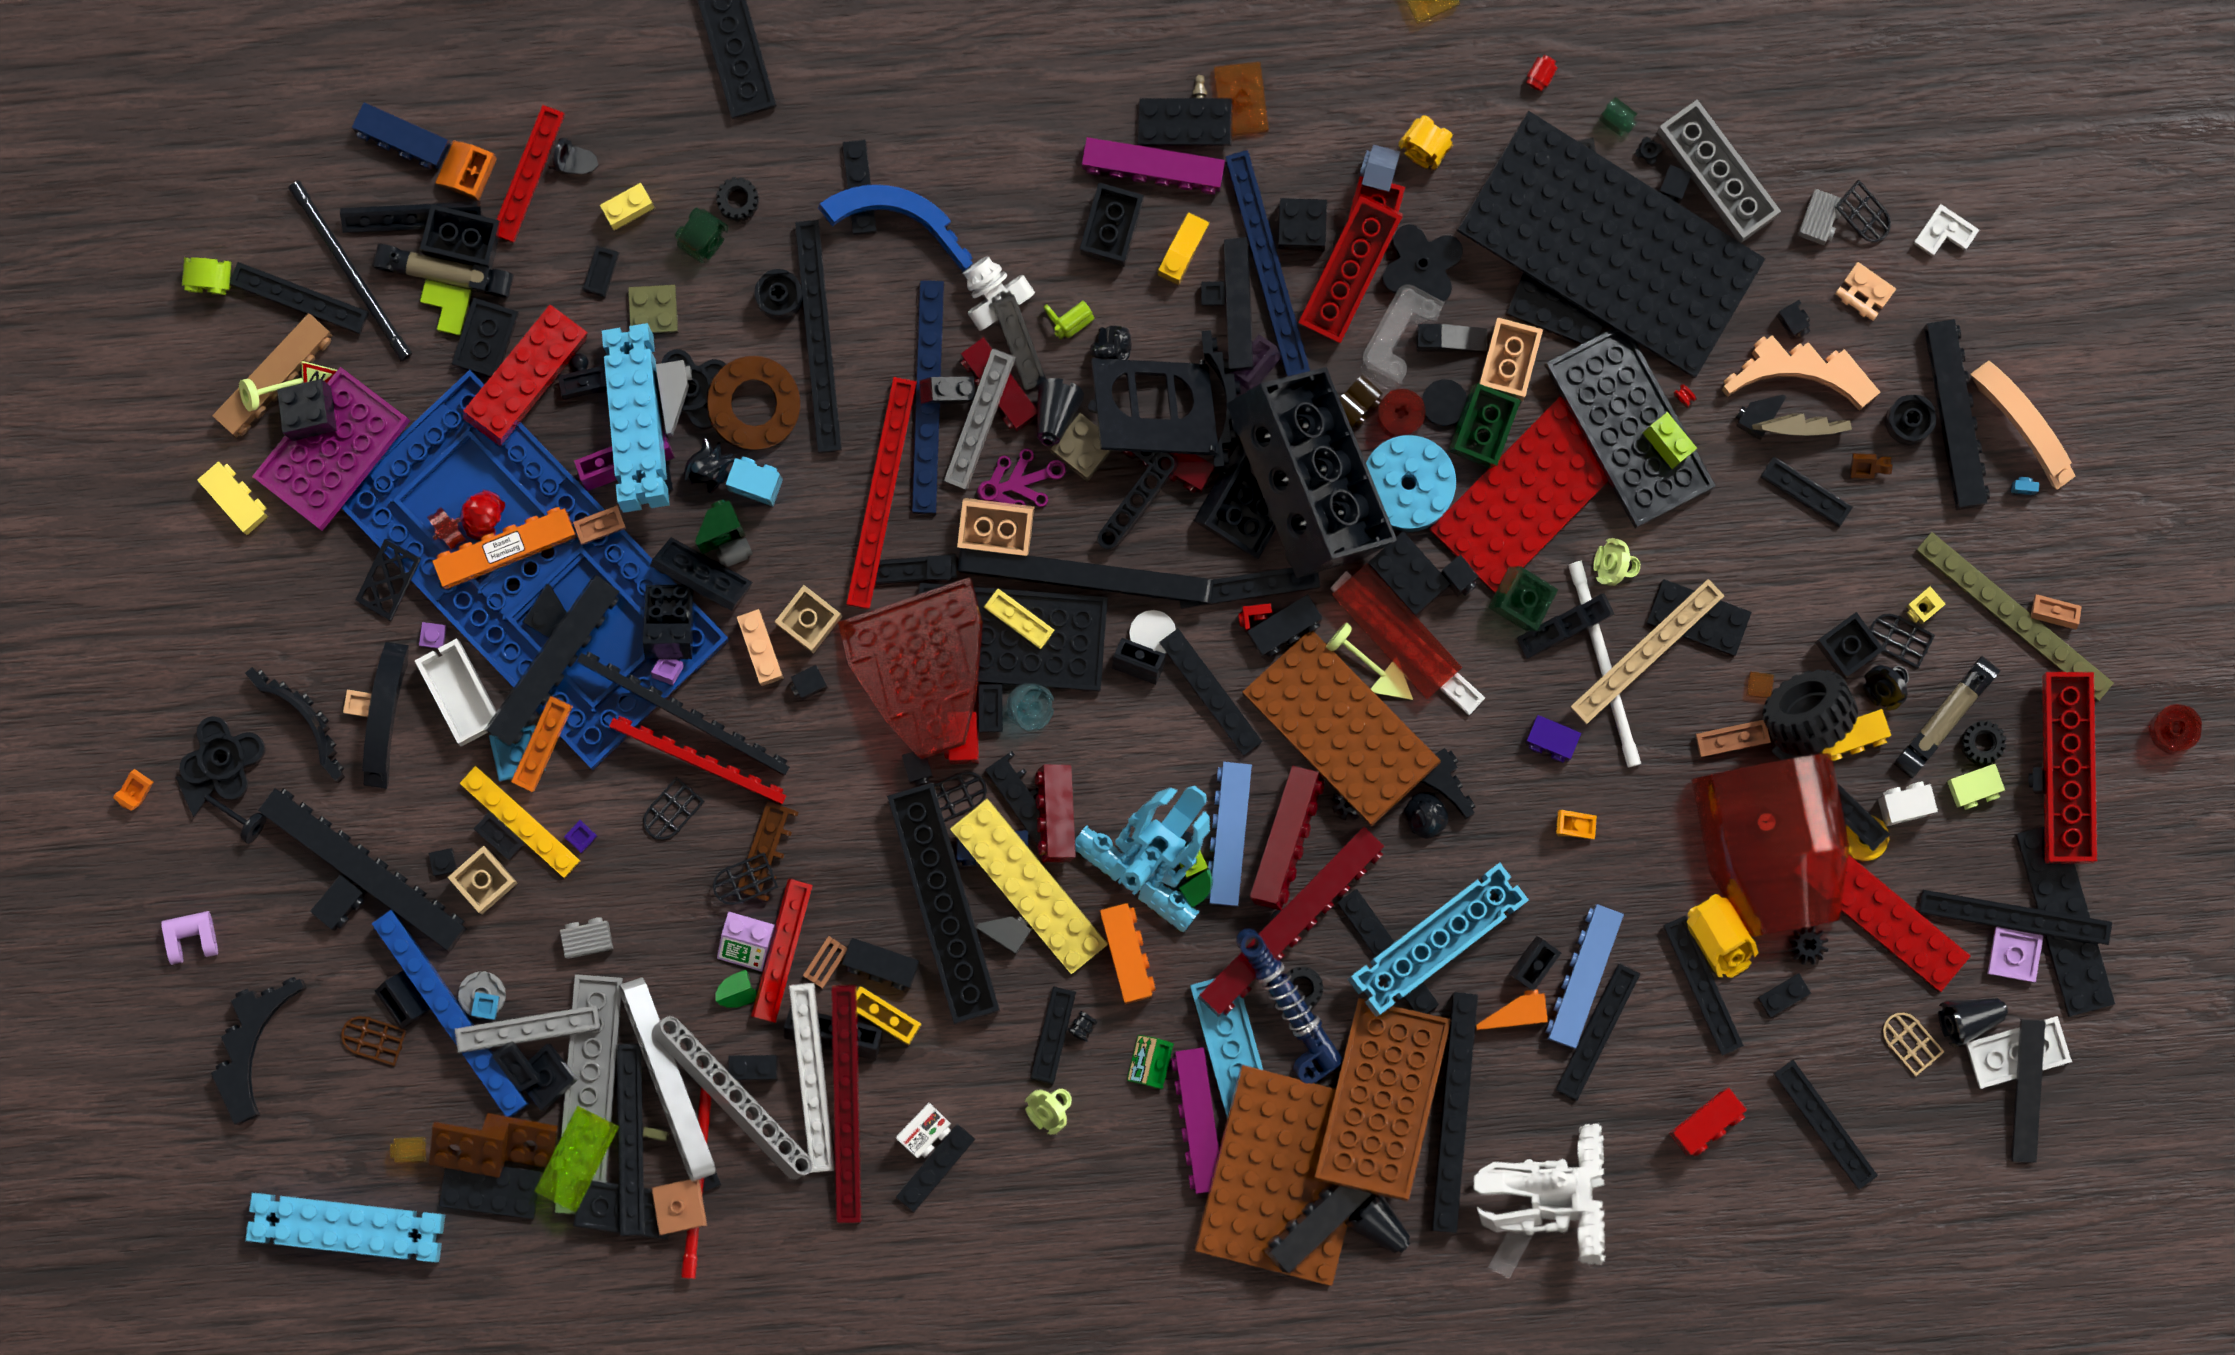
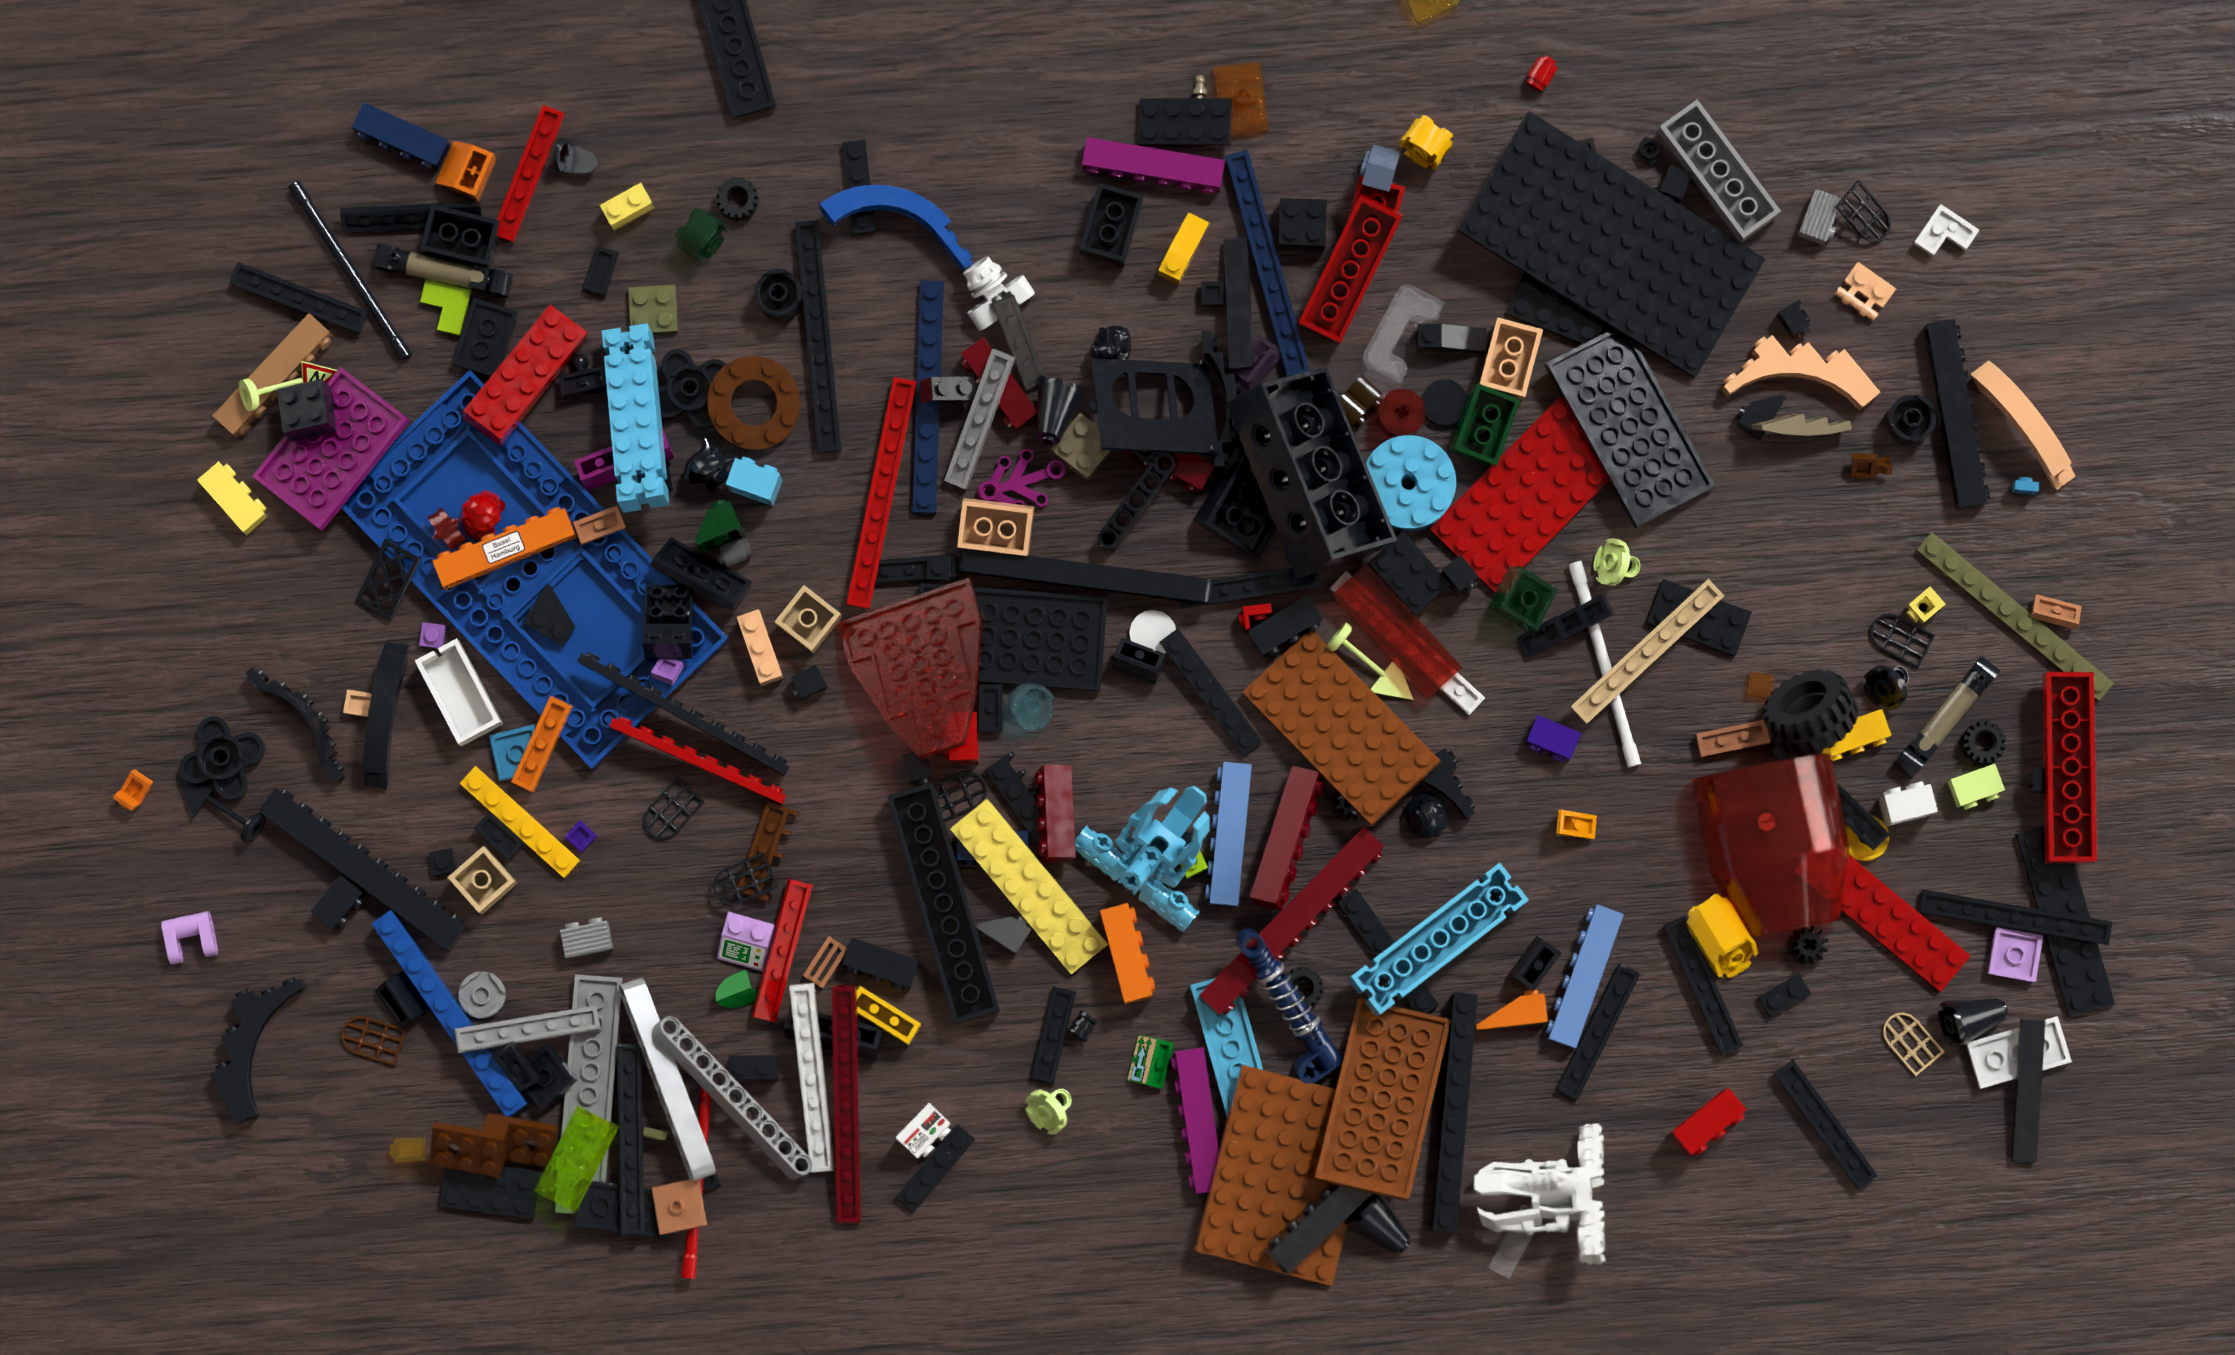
(206, 274): lime brick -> none
(345, 1227): medium azure brick -> none
(485, 1005): dark azure plate -> none
(552, 660): black brick -> none
(673, 389): light grey slope -> none
(1019, 618): light yellow tile -> none
(1071, 321): lime piece -> none
(1198, 888): green brick -> none
(1412, 247): black plant -> none
(1618, 117): clear green brick -> none
(1669, 440): lime brick -> none
(1685, 395): red bush -> none
(1806, 491): black tile -> none
(1849, 645): black brick -> none
(2187, 734): clear red brick -> none

